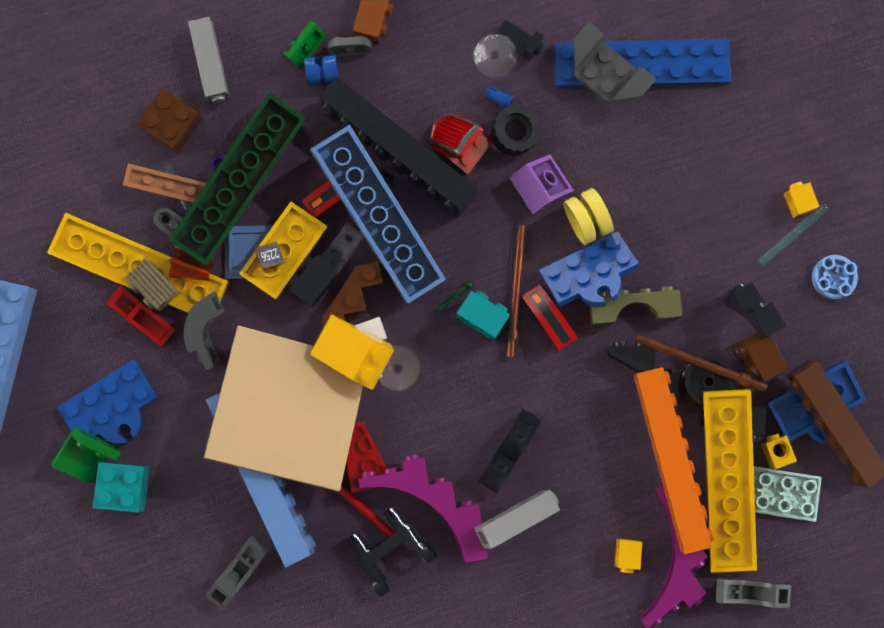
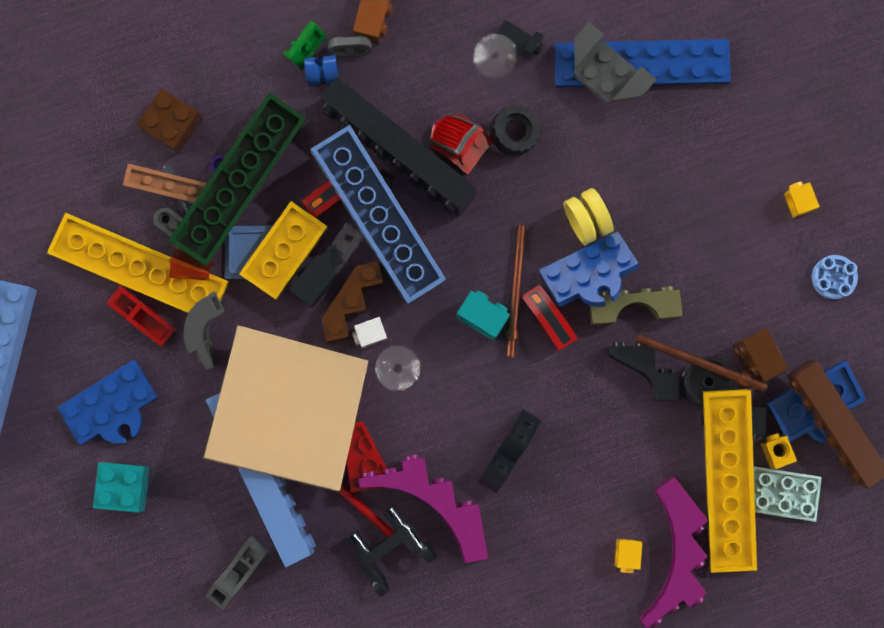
(82, 453): green bracket -> none
(152, 284): dark tan brick -> none
(209, 60): light grey brick -> none
(269, 256): slope -> none
(352, 351): yellow slope -> none
(468, 285): dark green hinge -> none
(498, 97): blue pin -> none
(517, 518): light grey brick -> none
(541, 184): medium lavender slope -> none
(672, 460): orange brick -> none
(750, 304): black arch -> none
(753, 592): dark grey arch -> none
(793, 234): clear light blue bar -> none

